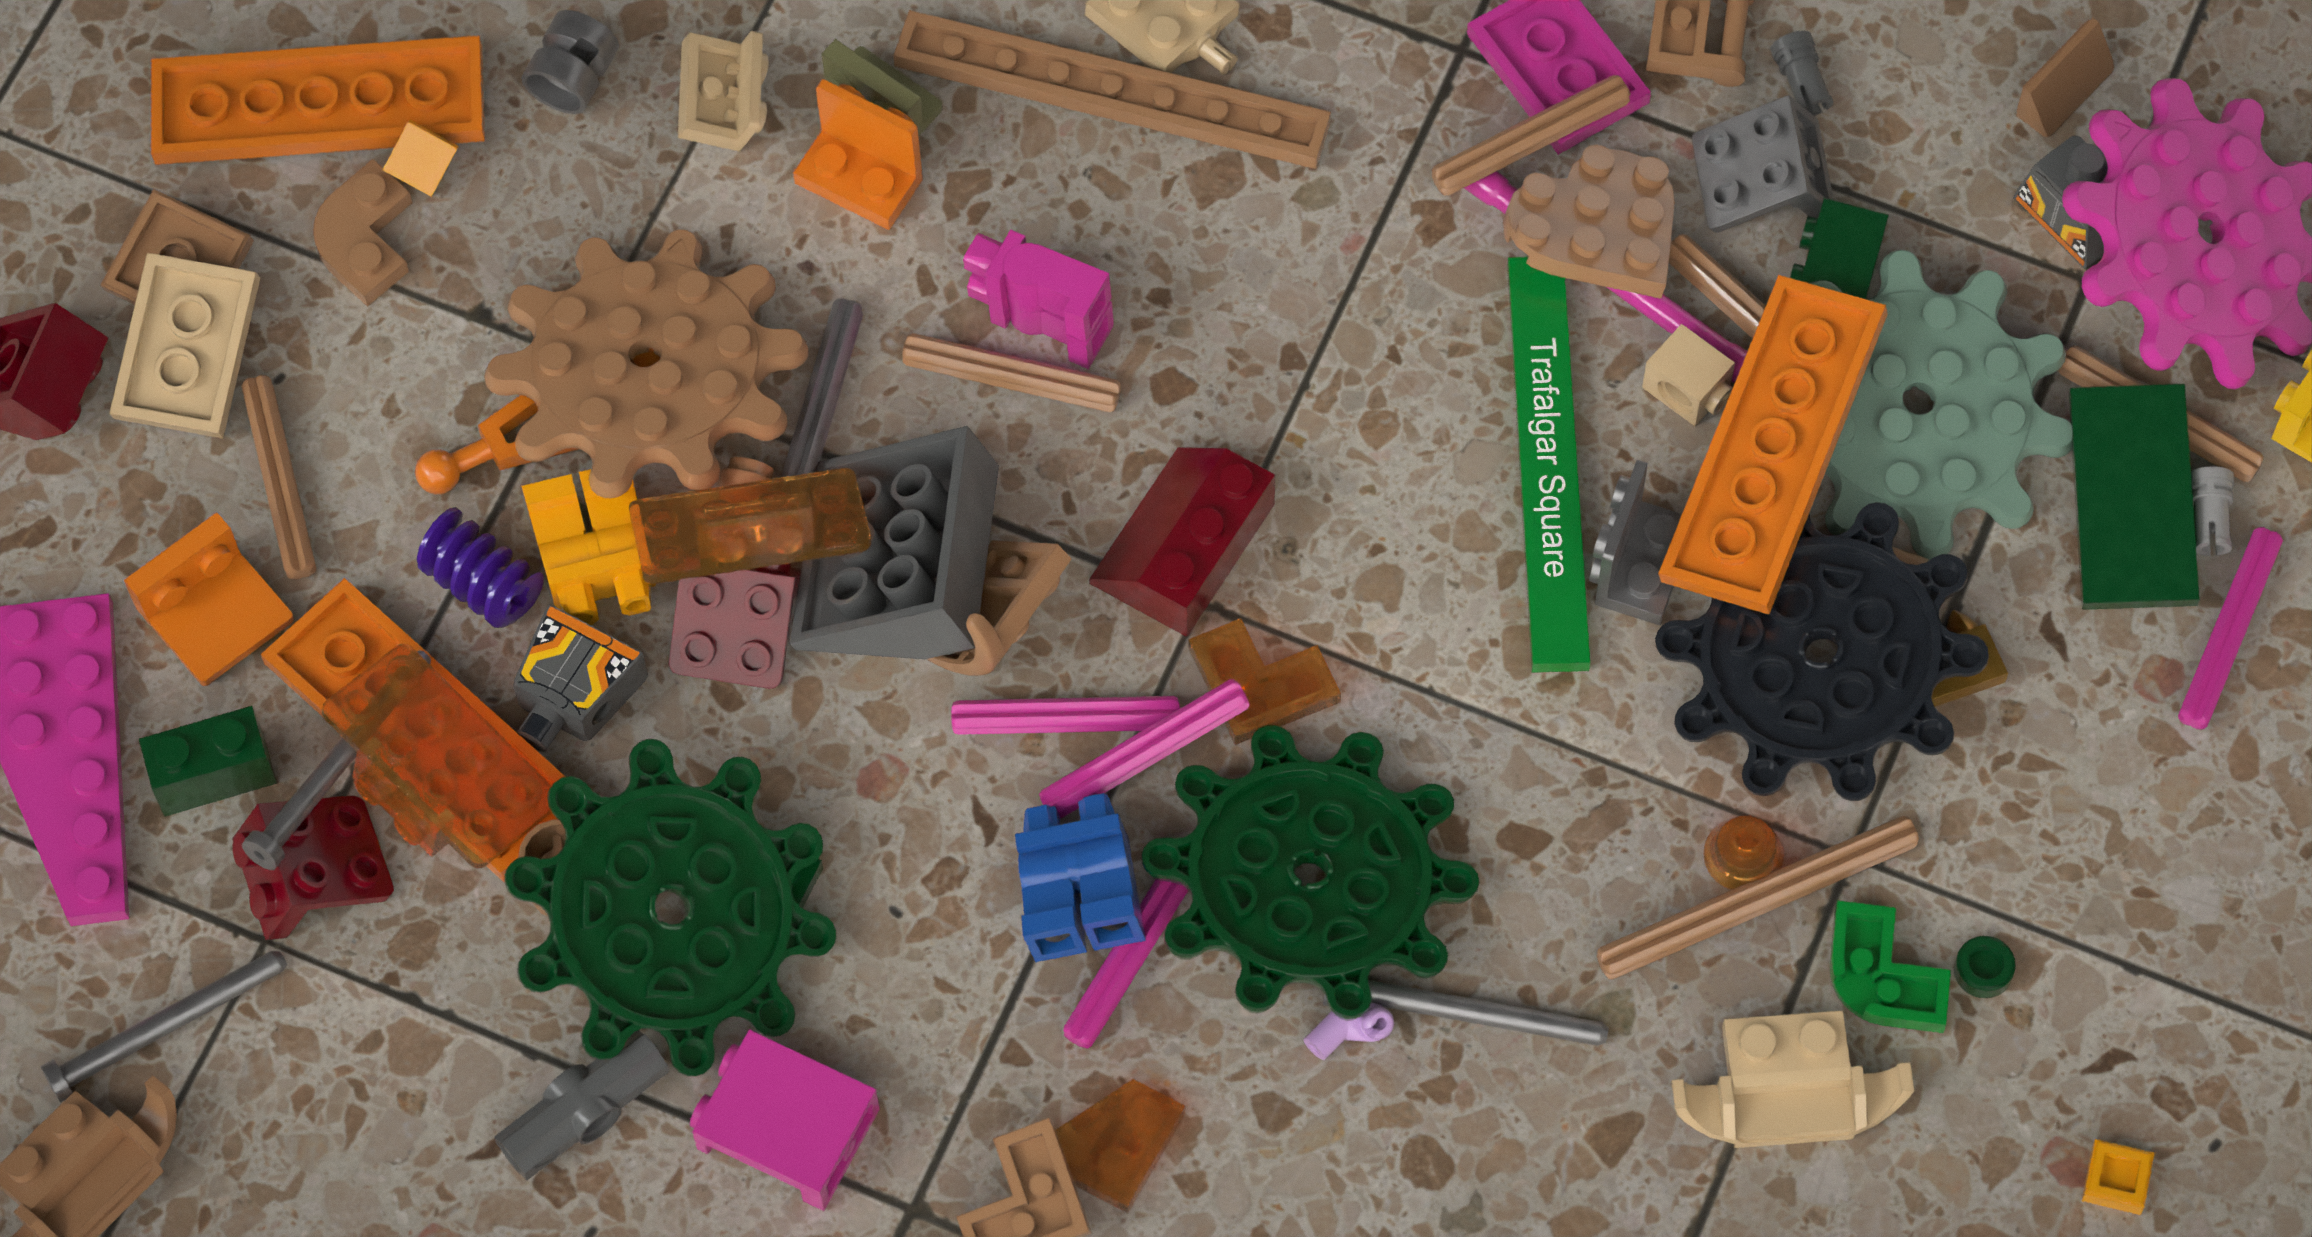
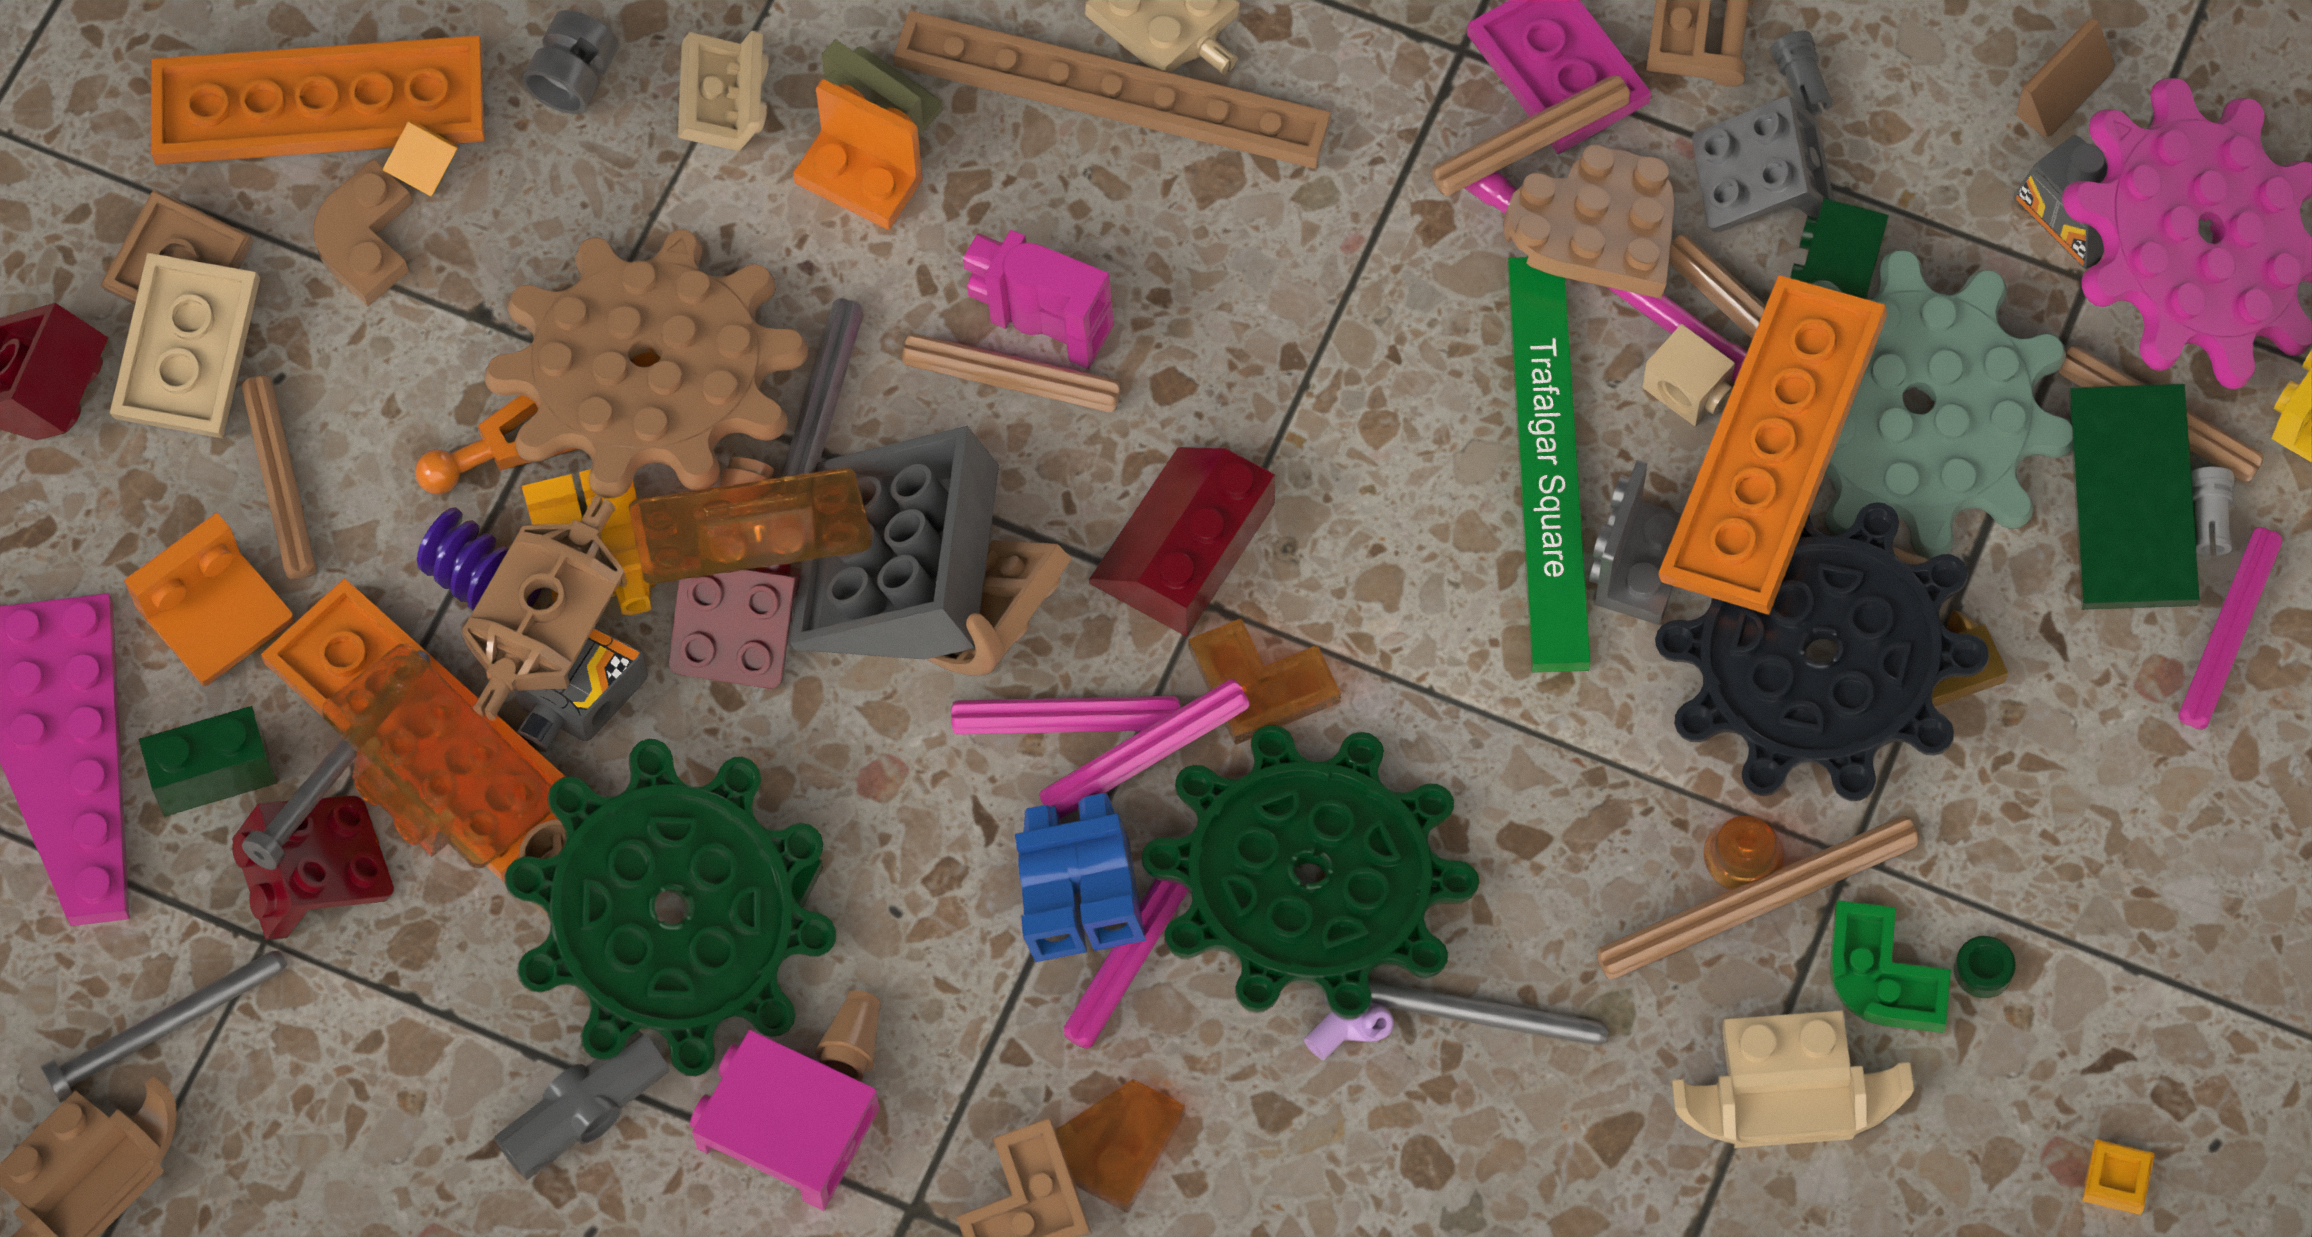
(533, 646): none -> medium nougat plate
(852, 1036): none -> medium nougat cone

